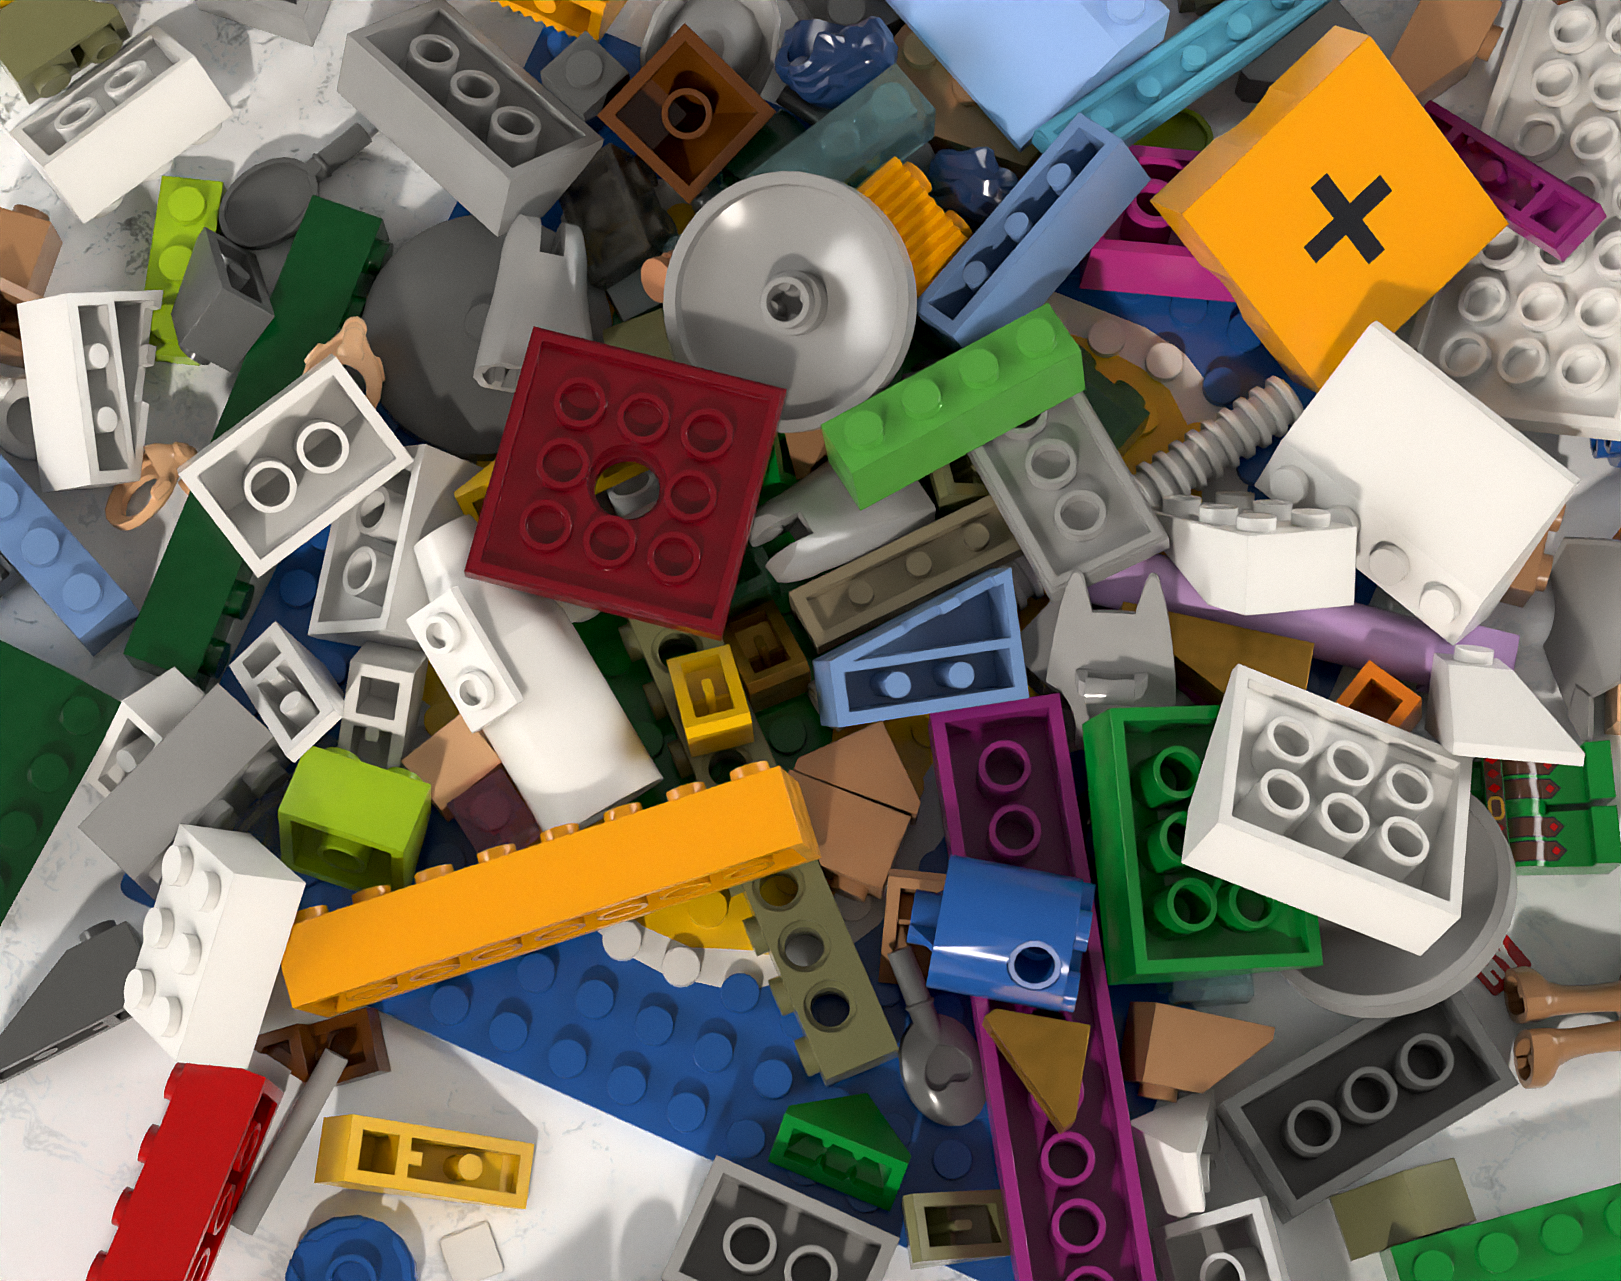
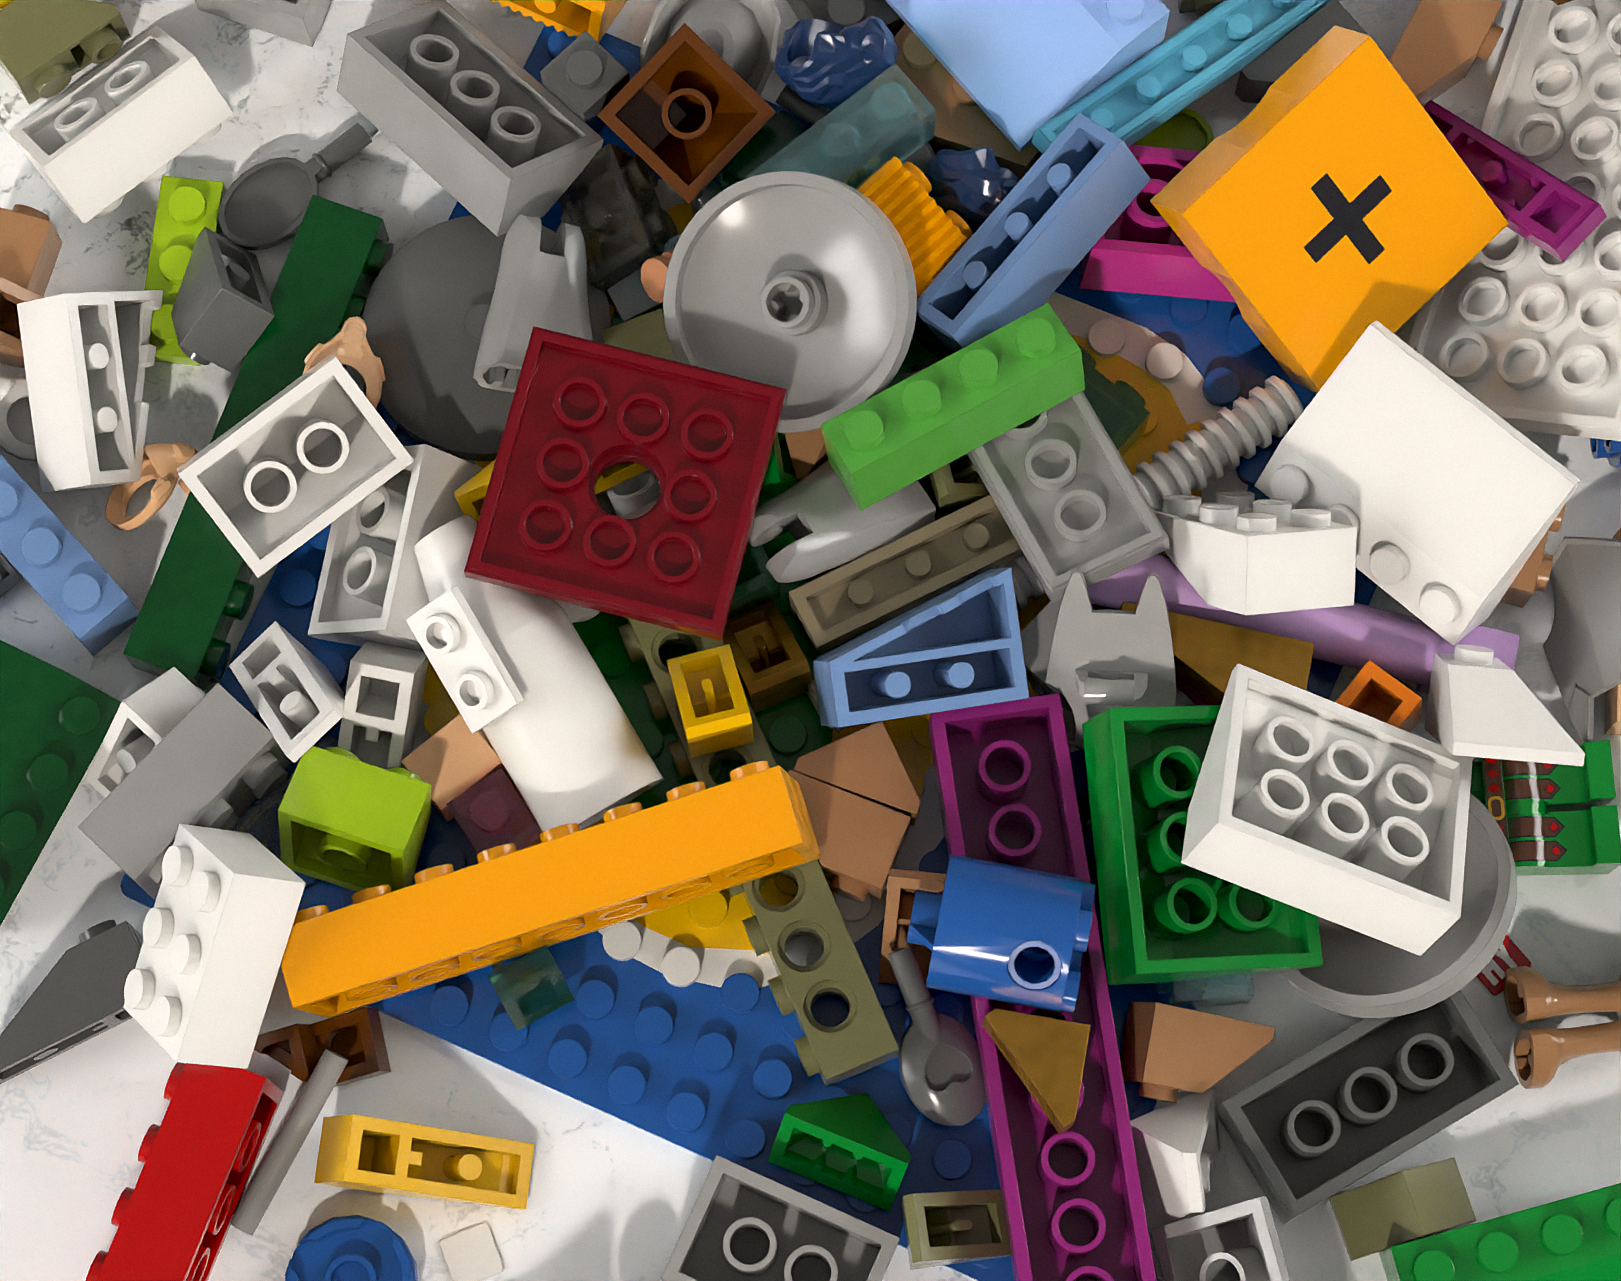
(530, 987): none -> tile

